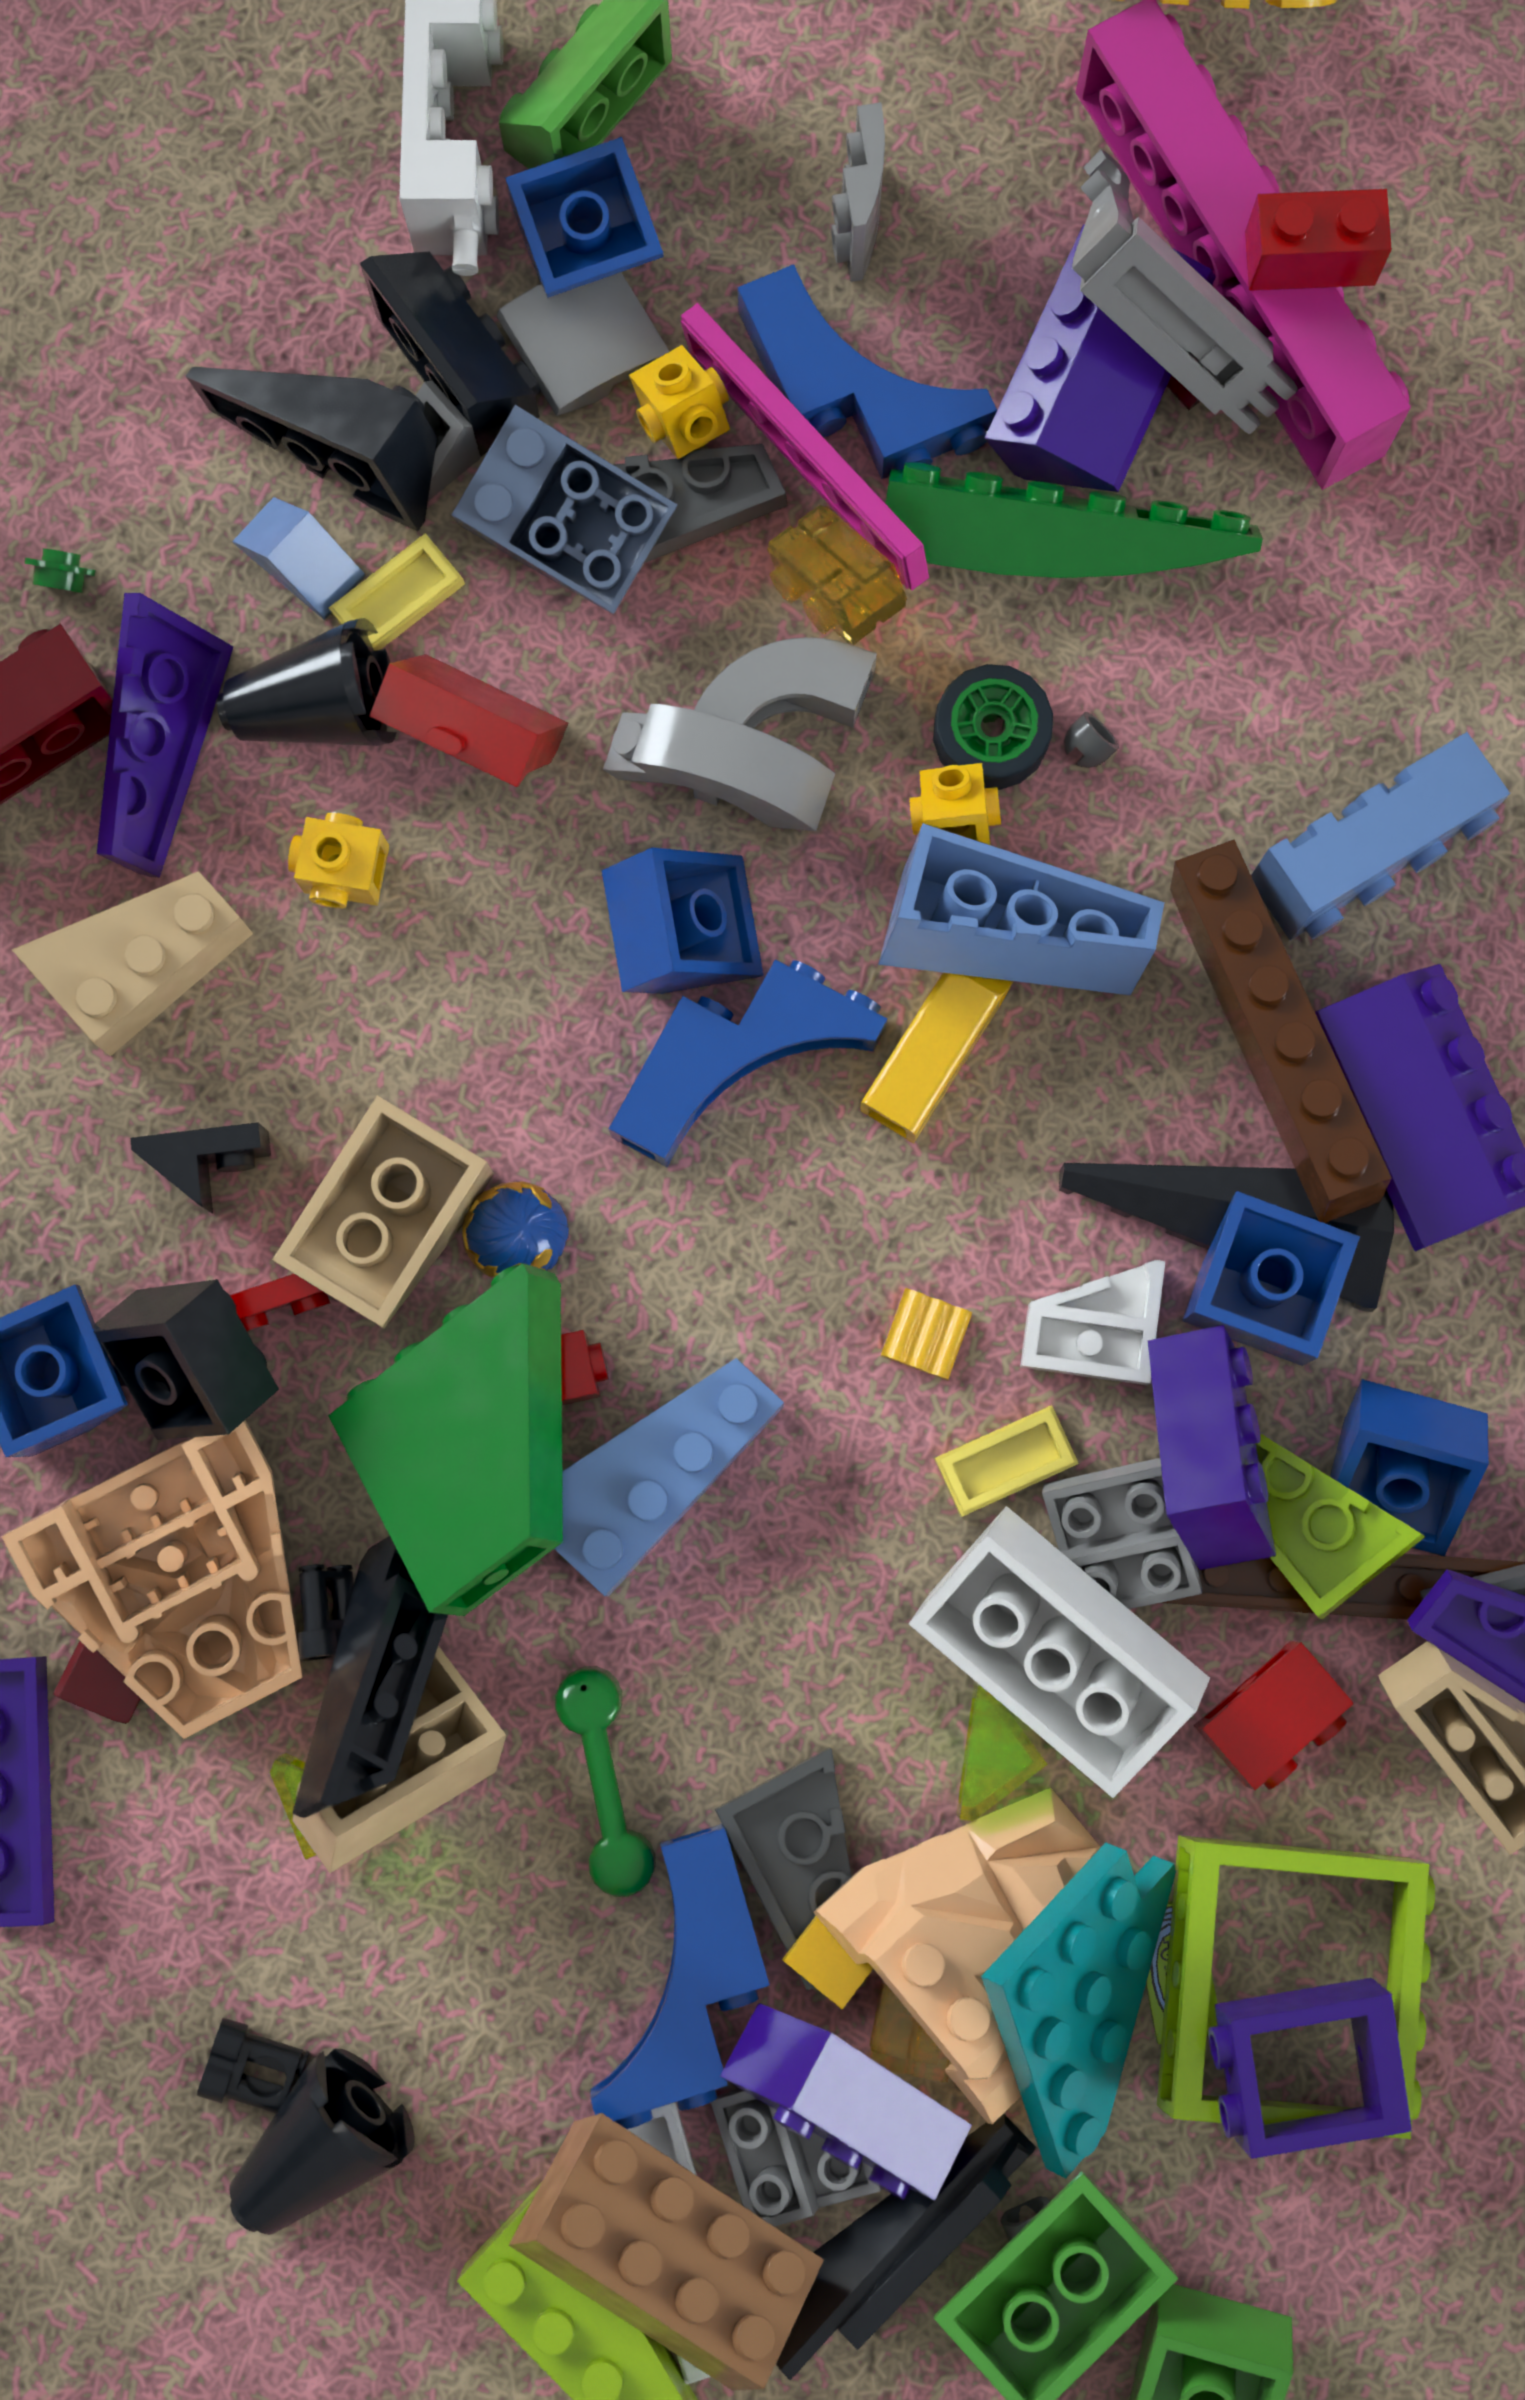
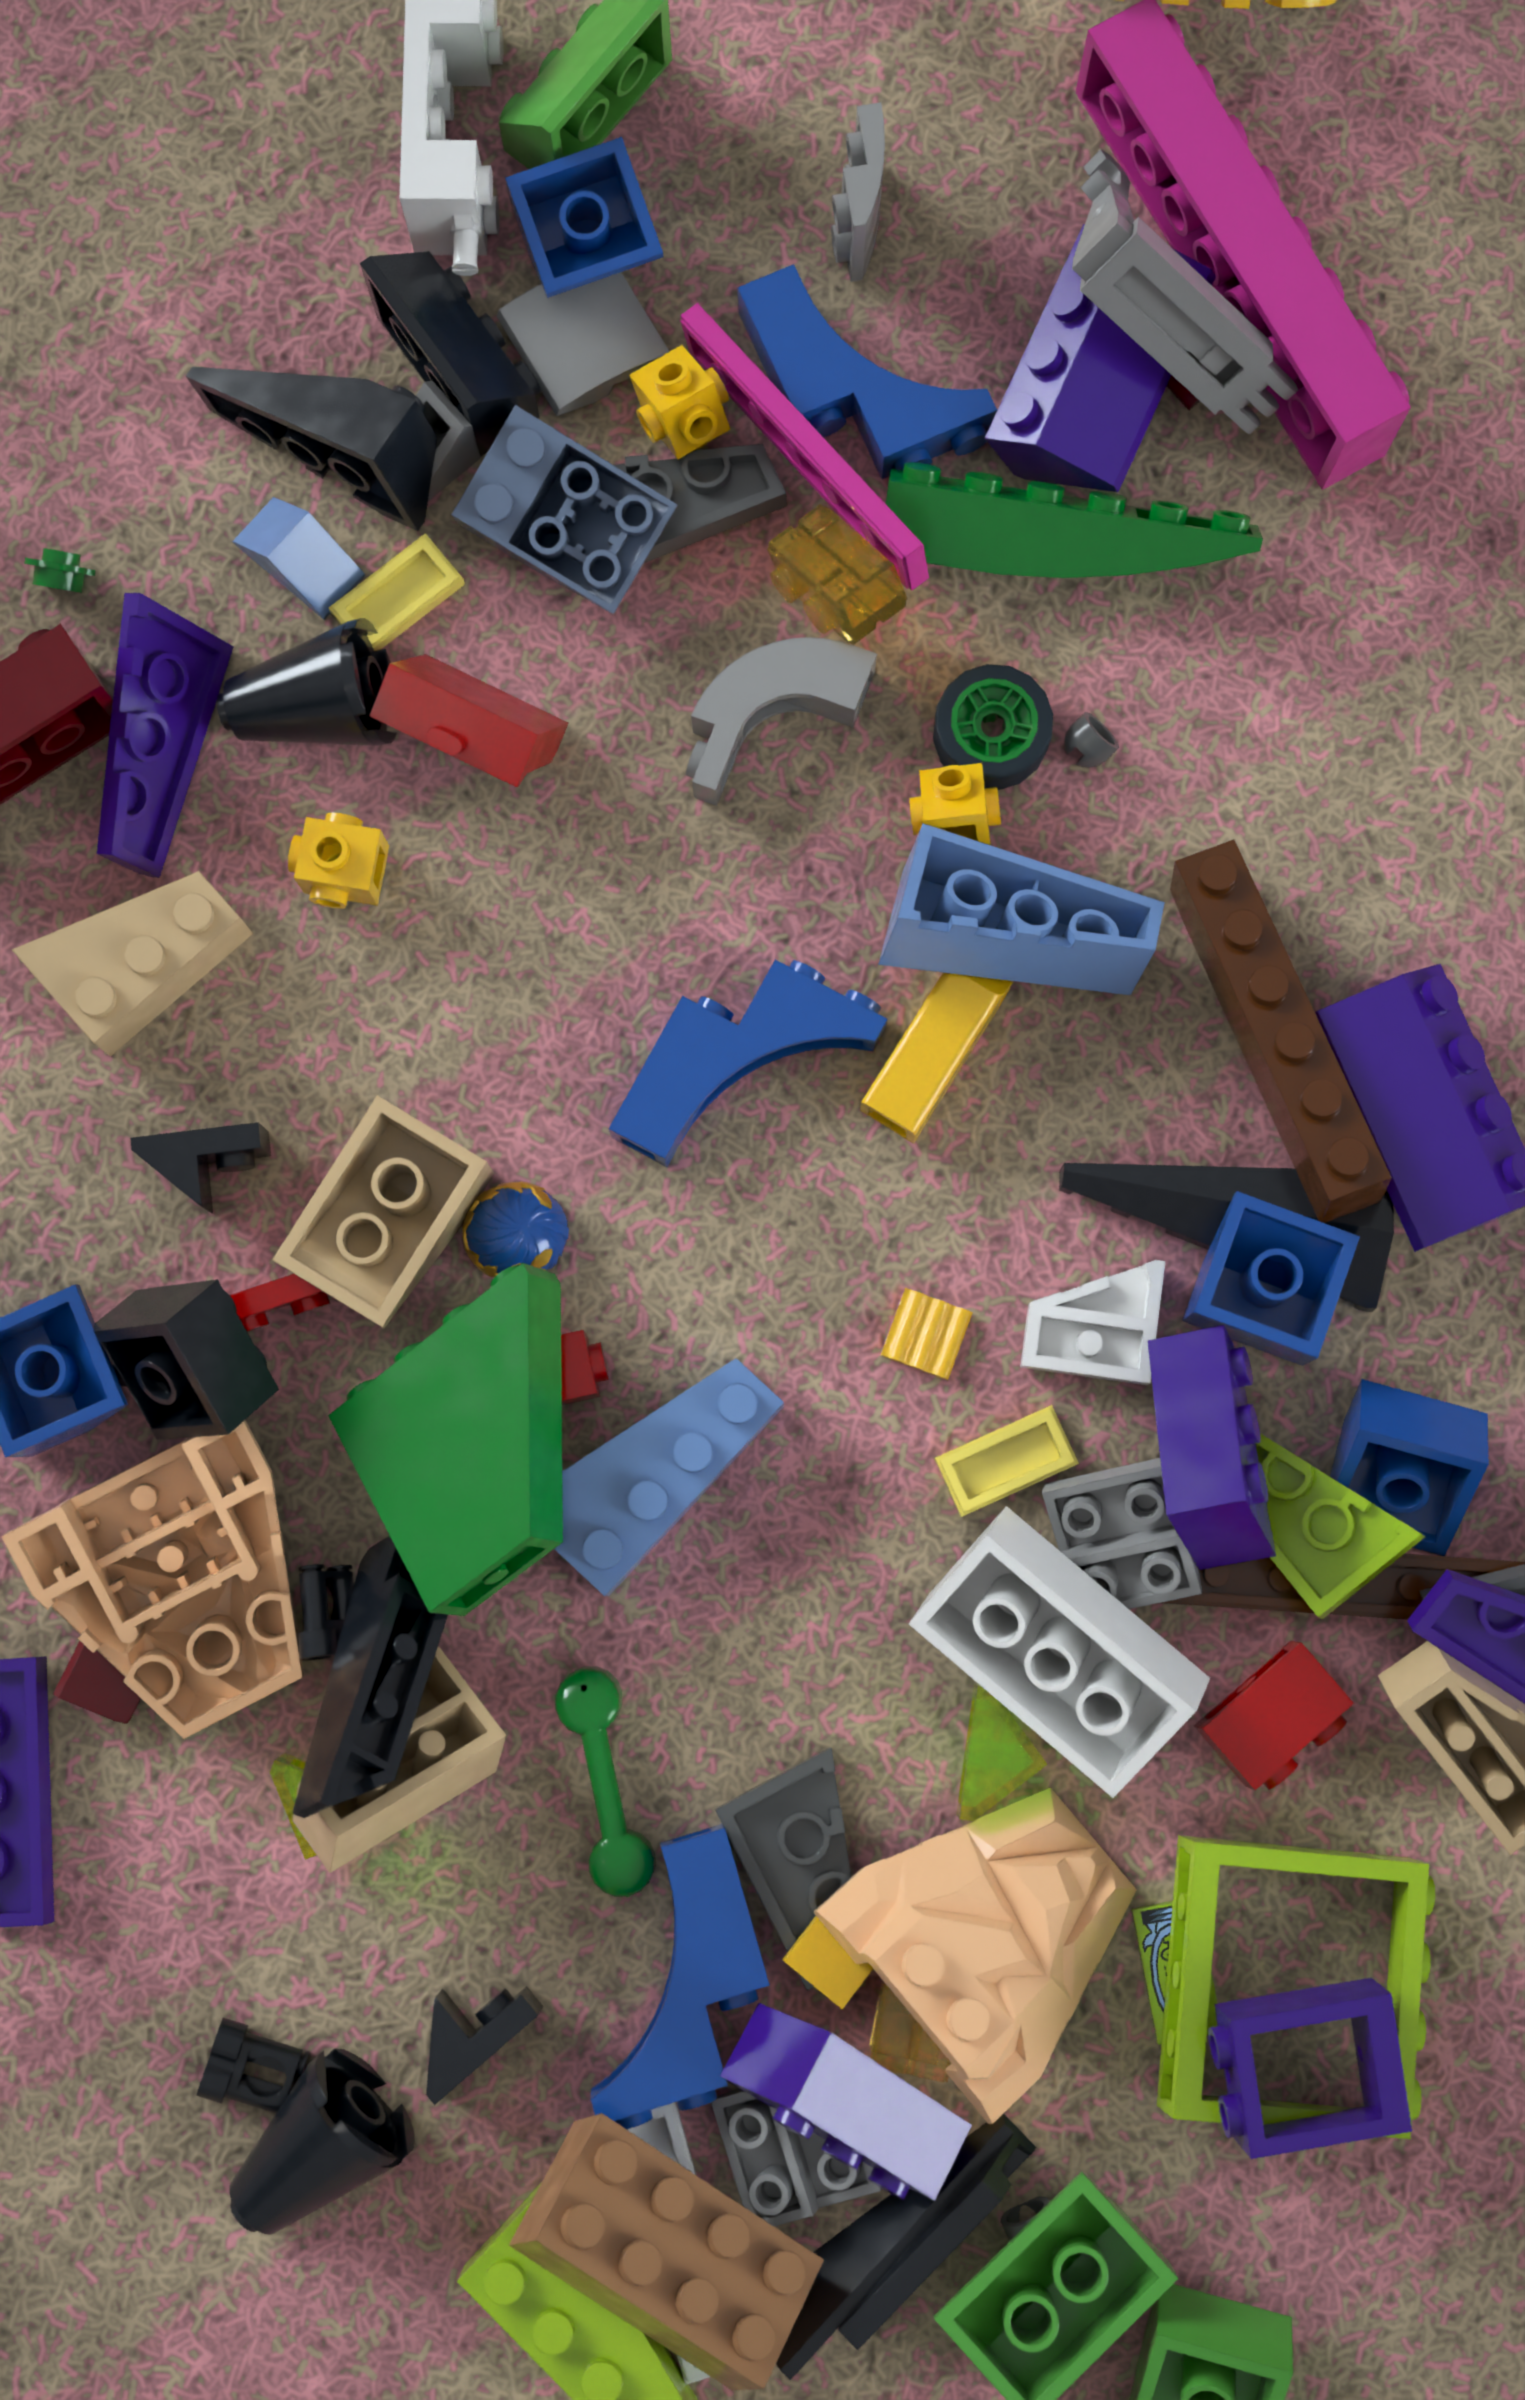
(460, 2048): none -> black slope
(681, 920): blue slope -> none
(723, 760): light grey arch -> none
(1073, 1996): teal wing -> none
(1317, 239): red brick -> none
(1378, 837): medium blue wedge -> none

